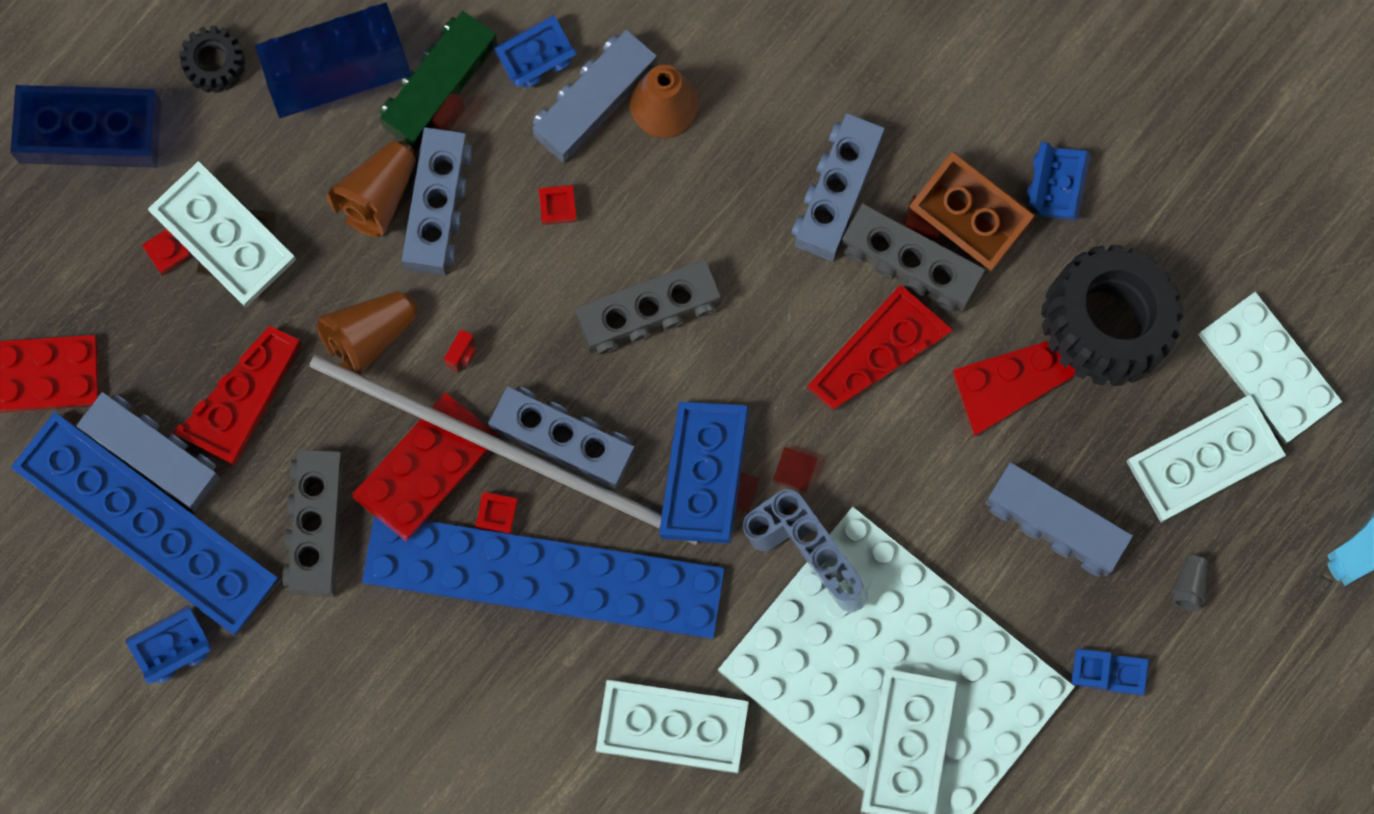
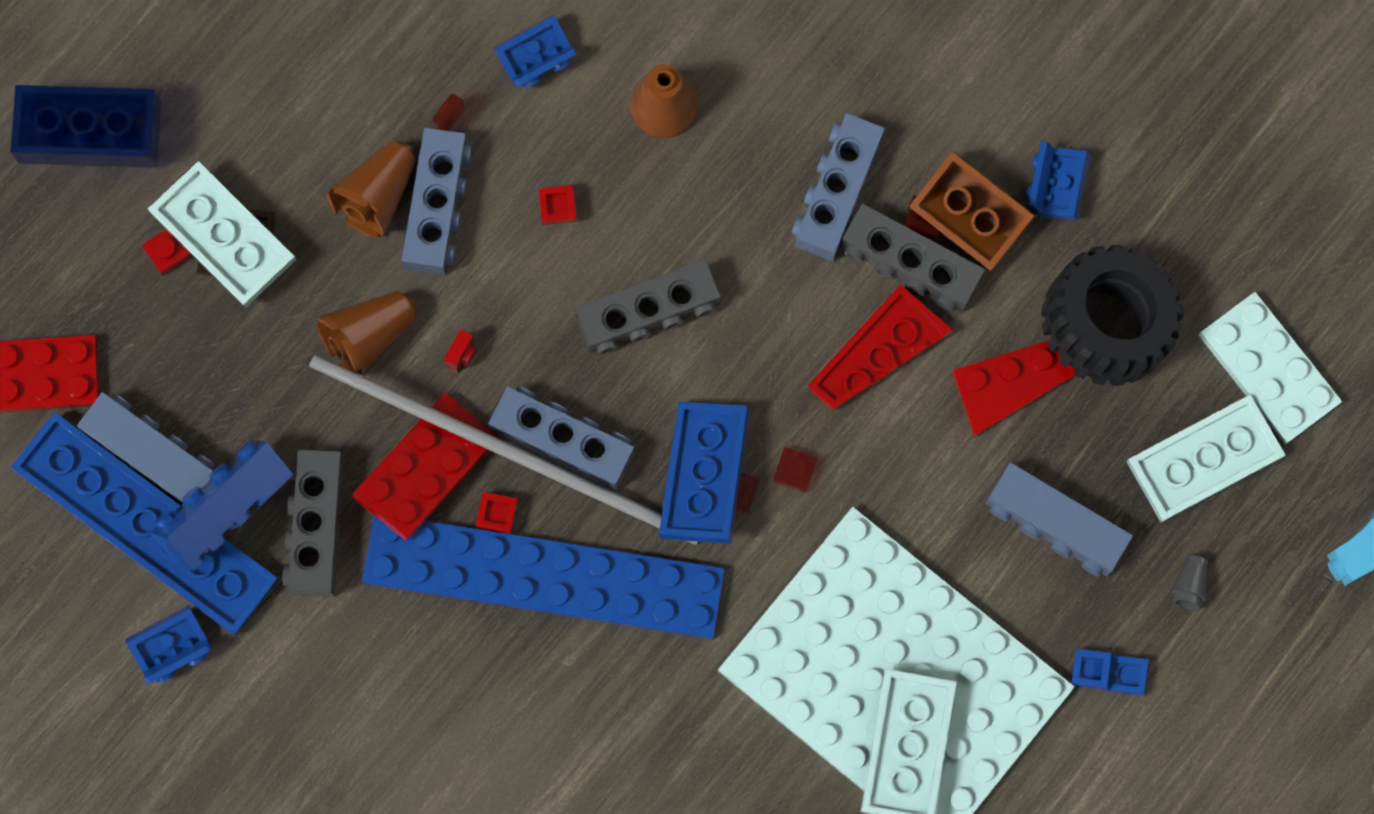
(212, 79): black tyre -> none
(220, 504): none -> blue wedge
(235, 407): red wing -> none
(332, 60): clear blue brick -> none
(444, 71): dark green brick -> none
(593, 96): sand blue brick -> none
(672, 726): light aqua plate -> none
(814, 552): sand blue beam -> none

